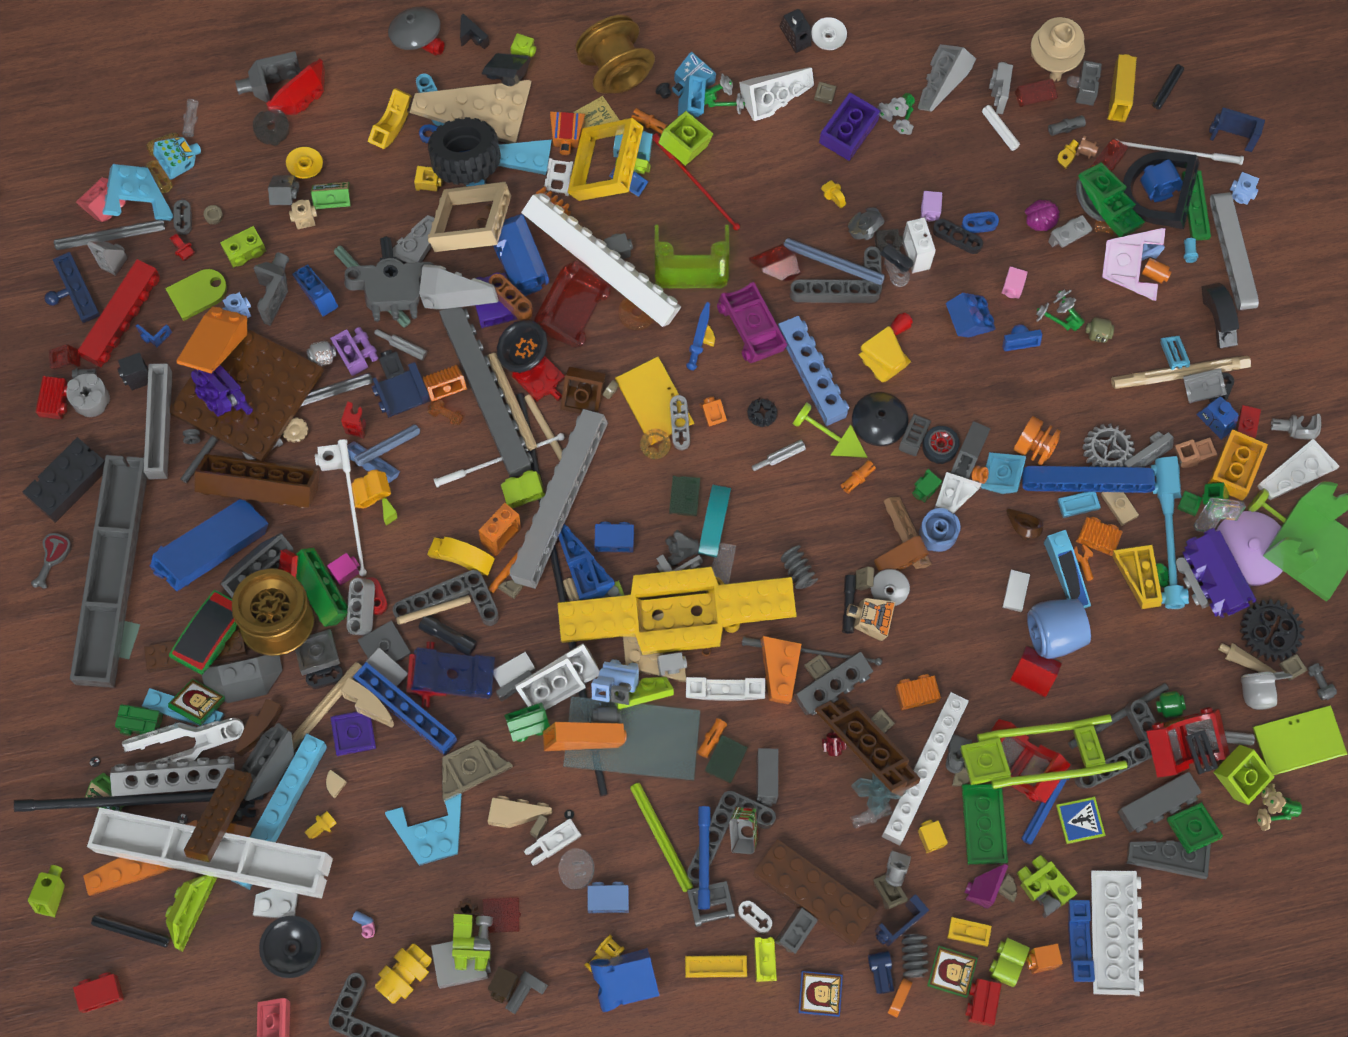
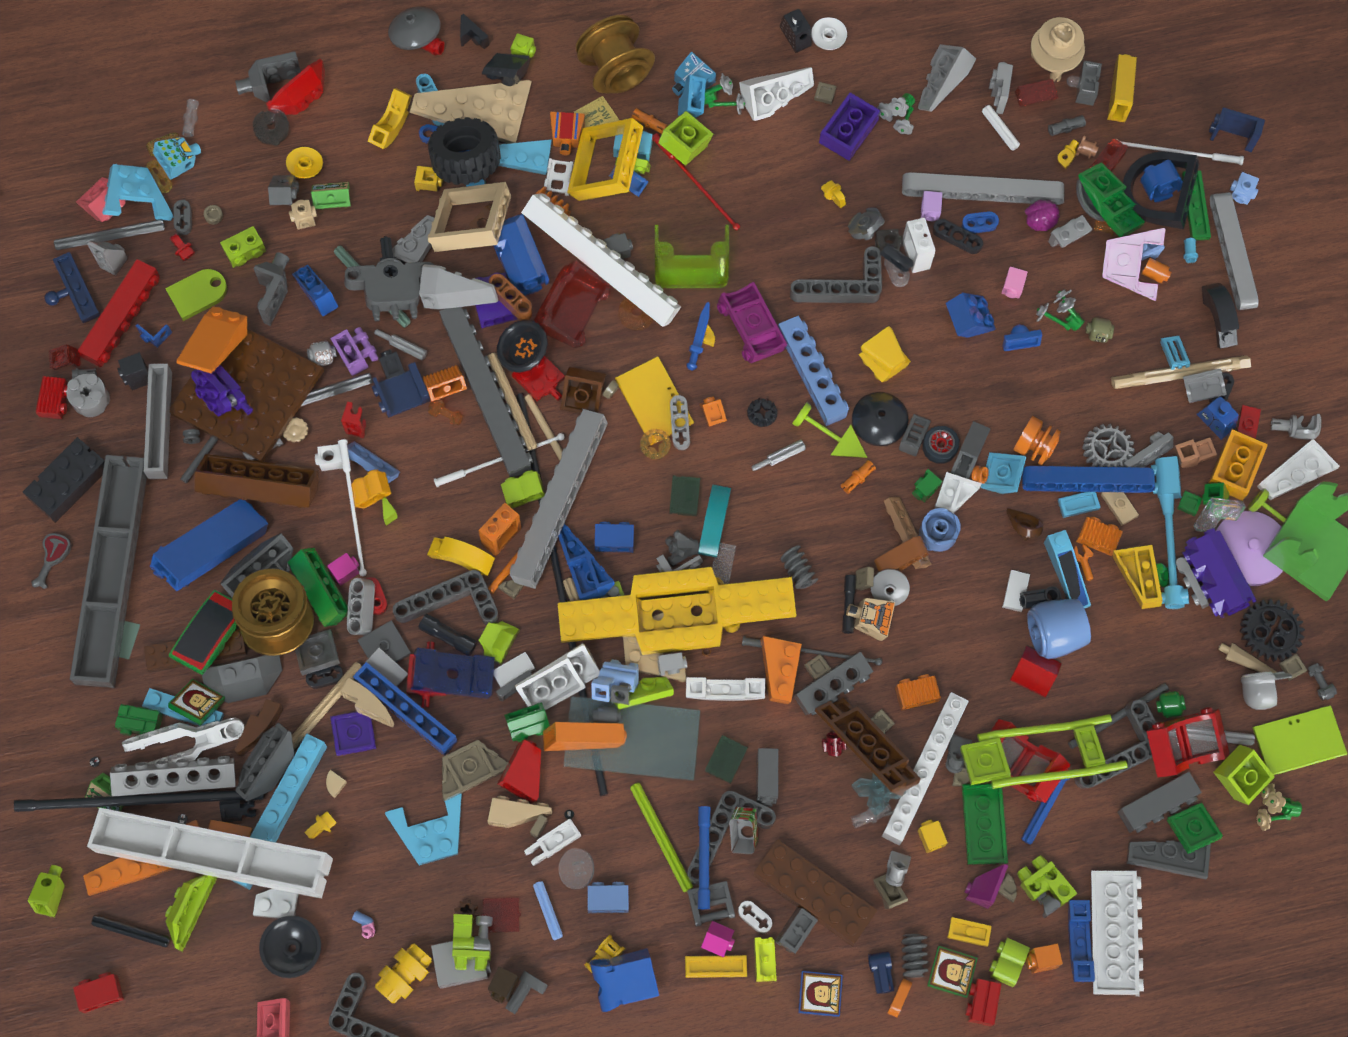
(218, 815): reddish brown piece -> none
(237, 304): light blue brick -> none
(288, 562): red plate -> none
(387, 445): sand blue axle -> none
(433, 609): tan bar -> none
(498, 639): none -> lime slope
(523, 772): none -> red slope
(547, 910): none -> light blue axle
(663, 90): black piece -> none
(717, 727): orange pin -> none
(718, 939): none -> dark pink brick
(777, 262): clear red slope -> none
(834, 261): sand blue axle -> none
(901, 323): red cone -> none
(916, 907): dark blue panel -> none
(983, 188): none -> light grey beam
(1030, 598): none -> black piece
(1080, 820): piece -> none
(1168, 86): black axle -> none
(1208, 749): black tile -> none

